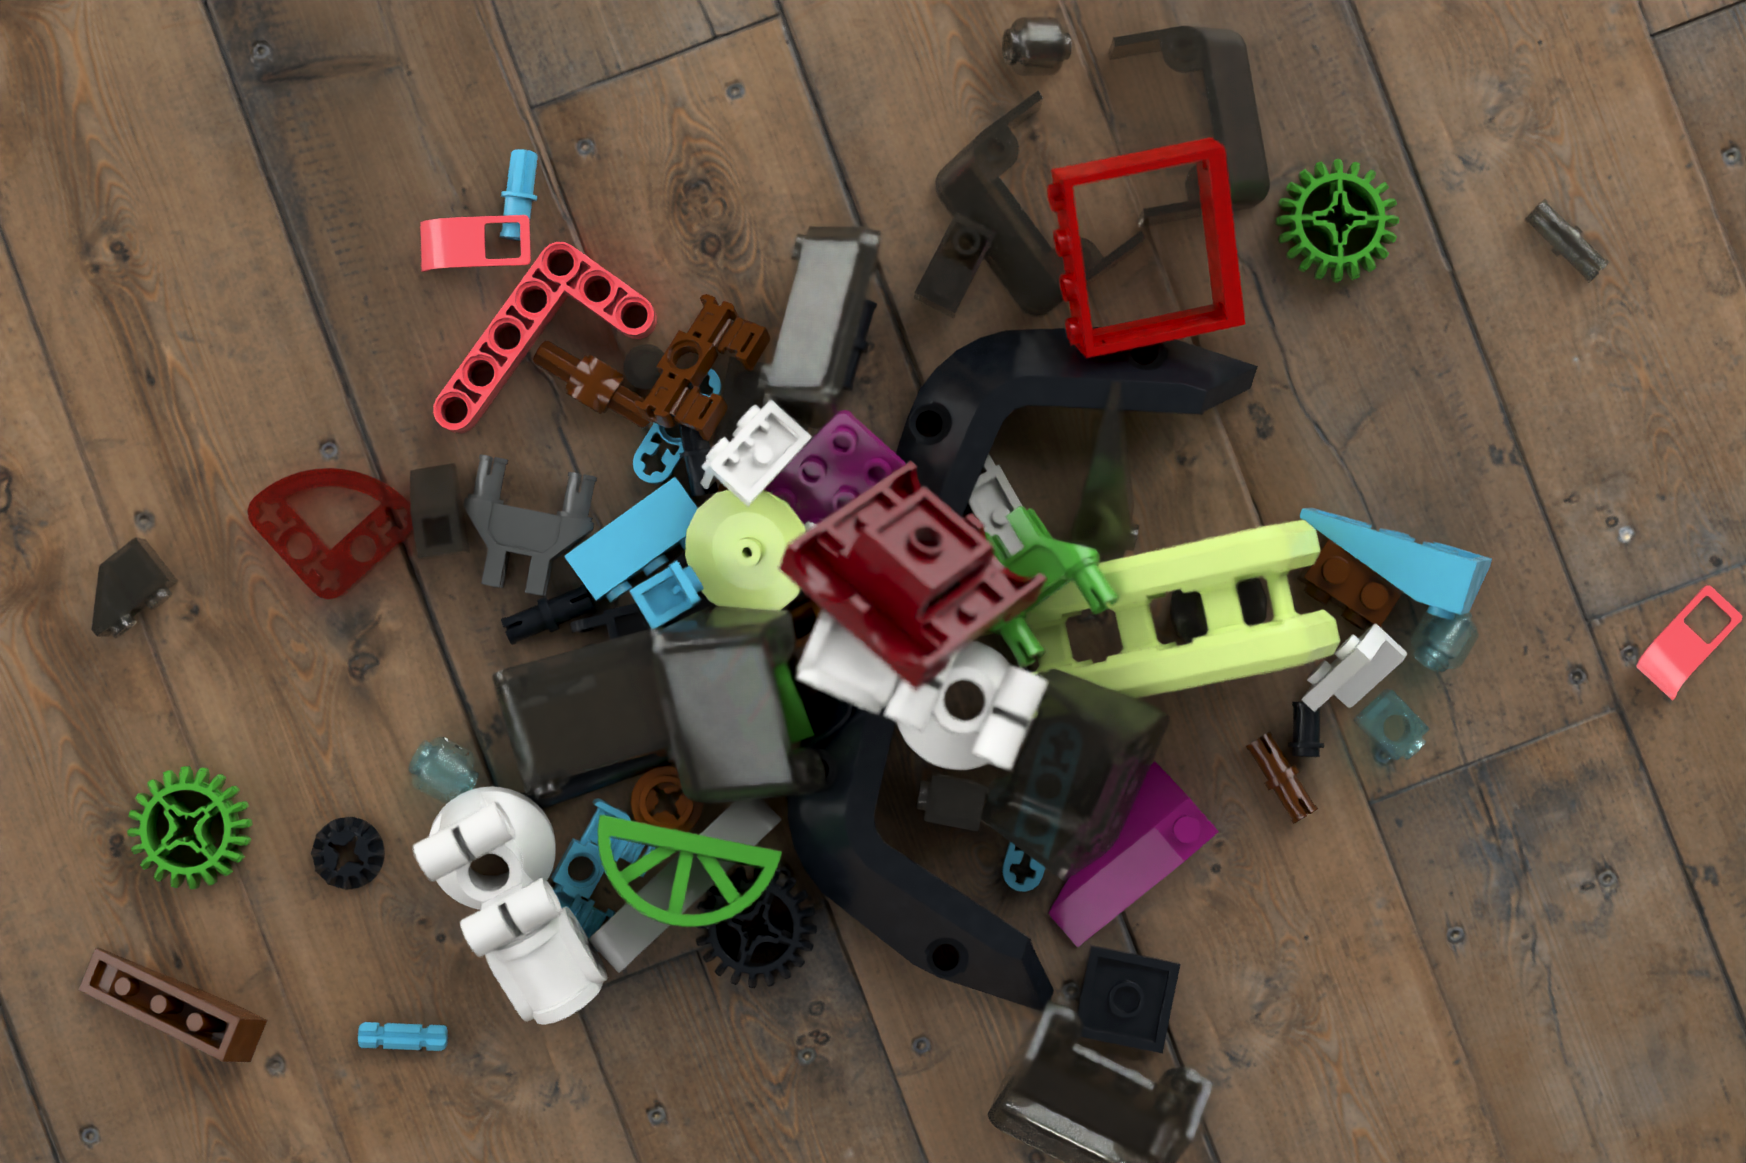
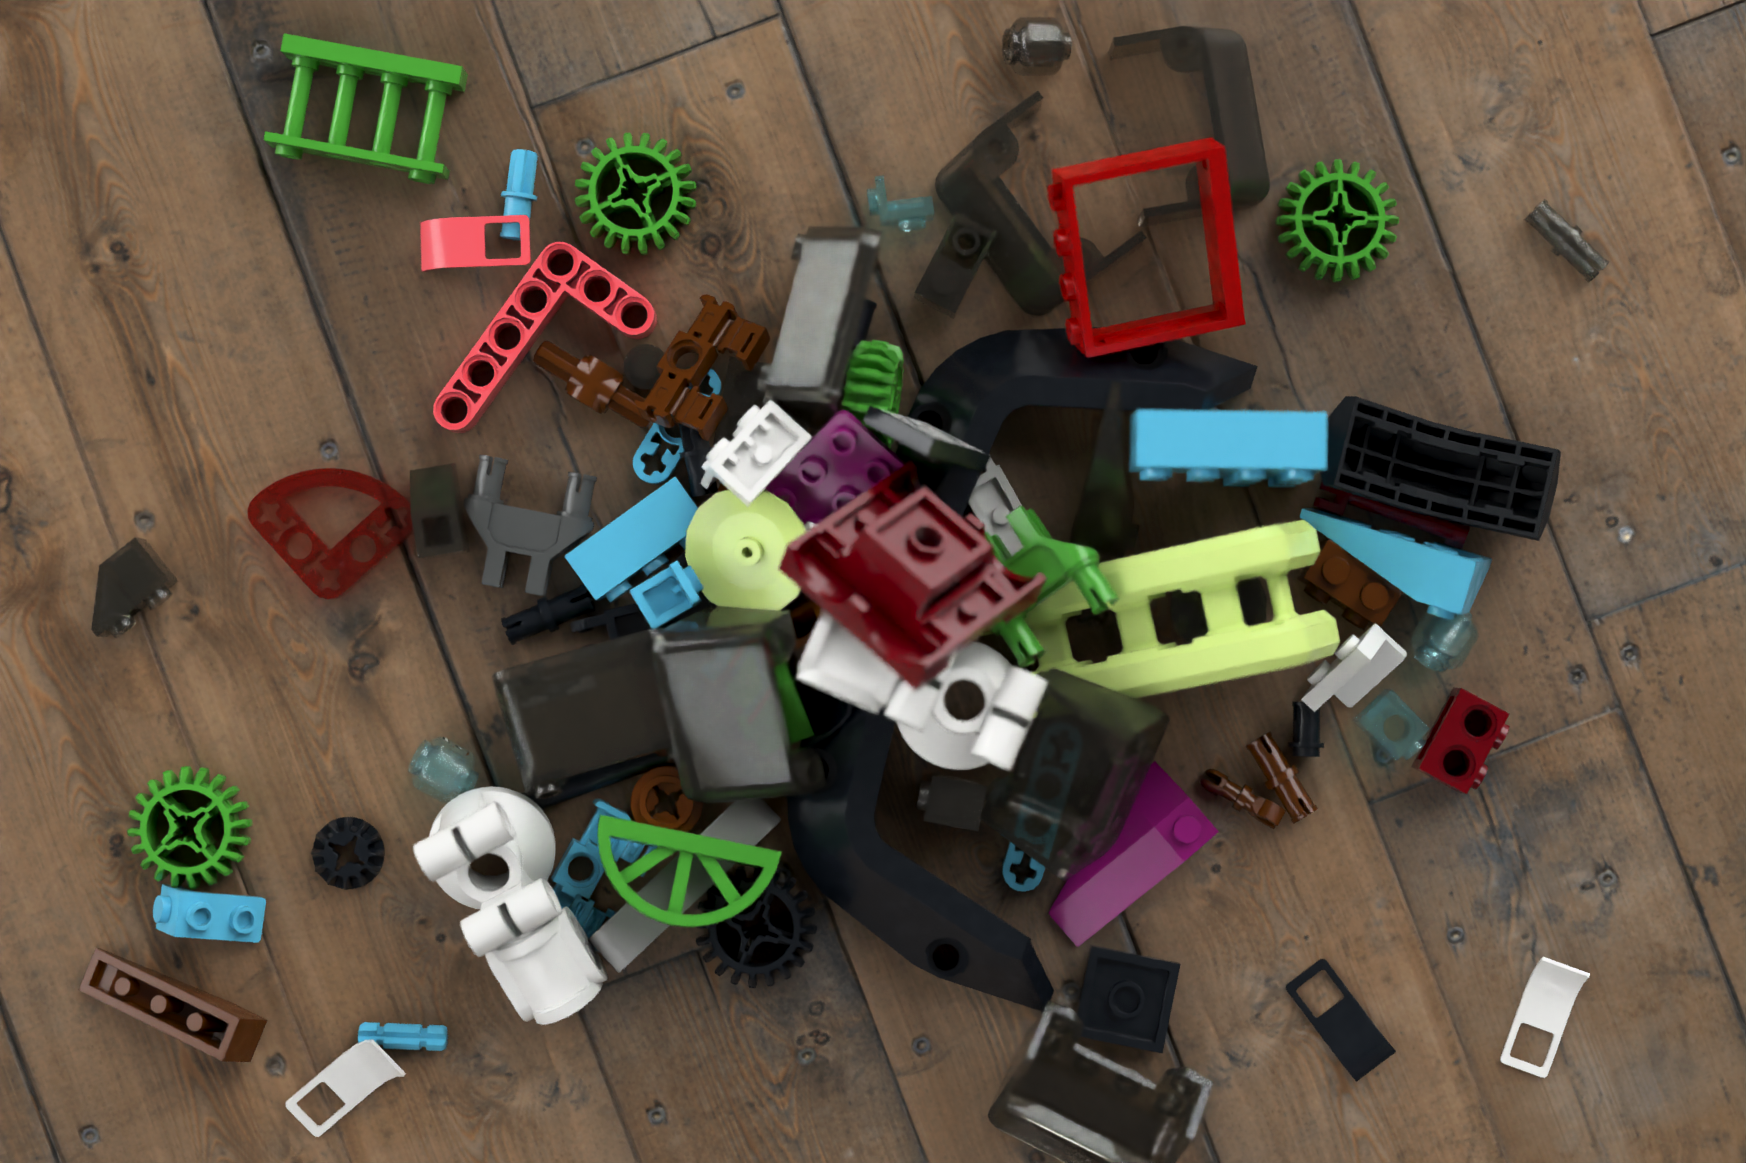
(209, 915): none -> medium azure bracket
(352, 1078): none -> white piece
(395, 74): none -> bright green fence
(655, 184): none -> bright green gear
(874, 380): none -> bright green gear
(908, 213): none -> clear light blue bracket
(926, 439): none -> black tile
(1229, 446): none -> medium azure piece
(1241, 797): none -> reddish brown piece
(1344, 1026): none -> black piece
(1440, 469): none -> black piece
(1450, 734): none -> dark red brick
(1453, 532): none -> dark red hinge
(1547, 1006): none -> white piece
(1679, 649): coral piece -> none

